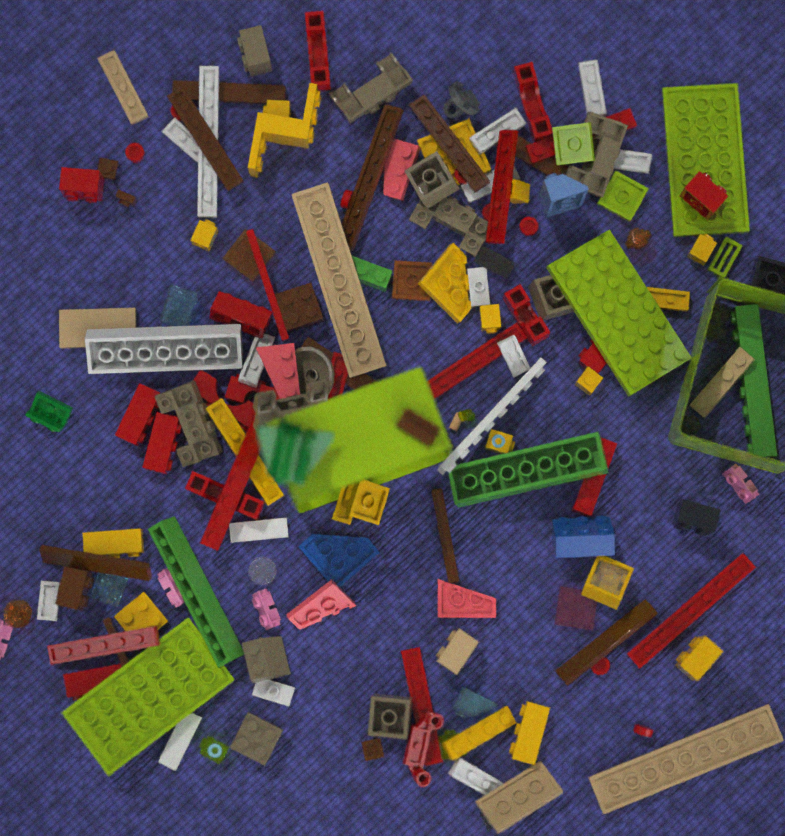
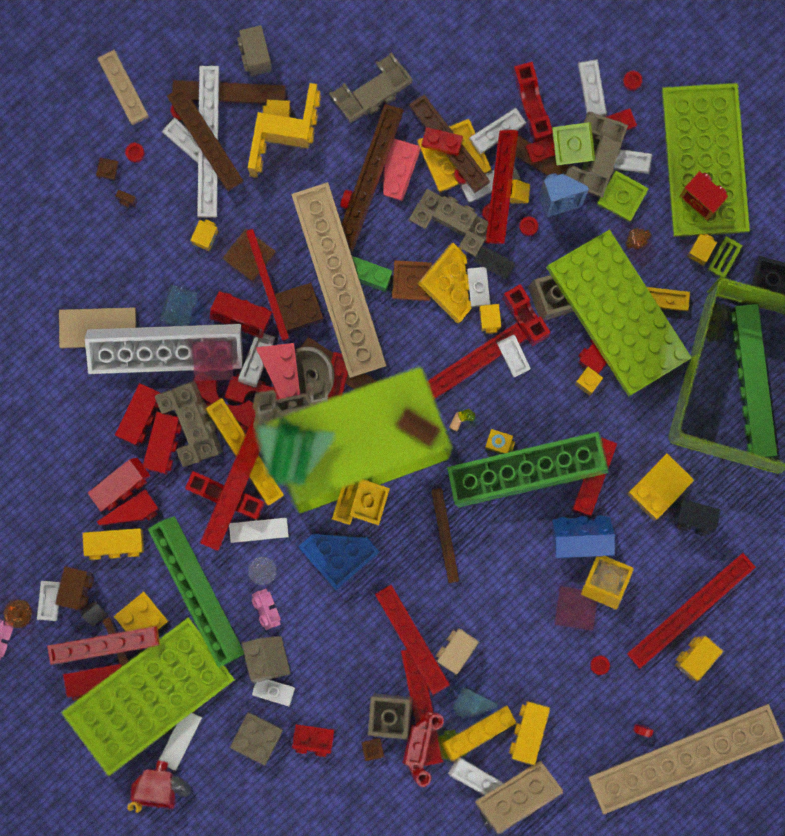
(49, 412): green bracket -> none
(81, 184): red brick -> none
(93, 613): none -> dark grey tile
(95, 562): reddish brown tile -> none
(108, 588): clear light blue bracket -> none
(119, 485): none -> red brick
(136, 509): none -> red slope
(157, 788): none -> red torso
(167, 581): bright pink hinge -> none
(212, 360): none -> clear pink plate
(213, 749): clear neon green brick -> none
(313, 739): none -> red bracket
(317, 50): red arch -> none
(323, 602): coral wing -> none
(412, 639): none -> red tile
(432, 179): dark tan brick -> none
(442, 141): none -> red plate
(463, 100): dark grey tile -> none
(463, 603): coral wing -> none
(487, 423): white plate -> none
(606, 642): reddish brown tile -> none
(632, 80): none -> red tile
(660, 487): none -> yellow slope
(690, 425): clear smoke piece -> none
(722, 382): tan plate -> none
(735, 477): bright pink hinge -> none

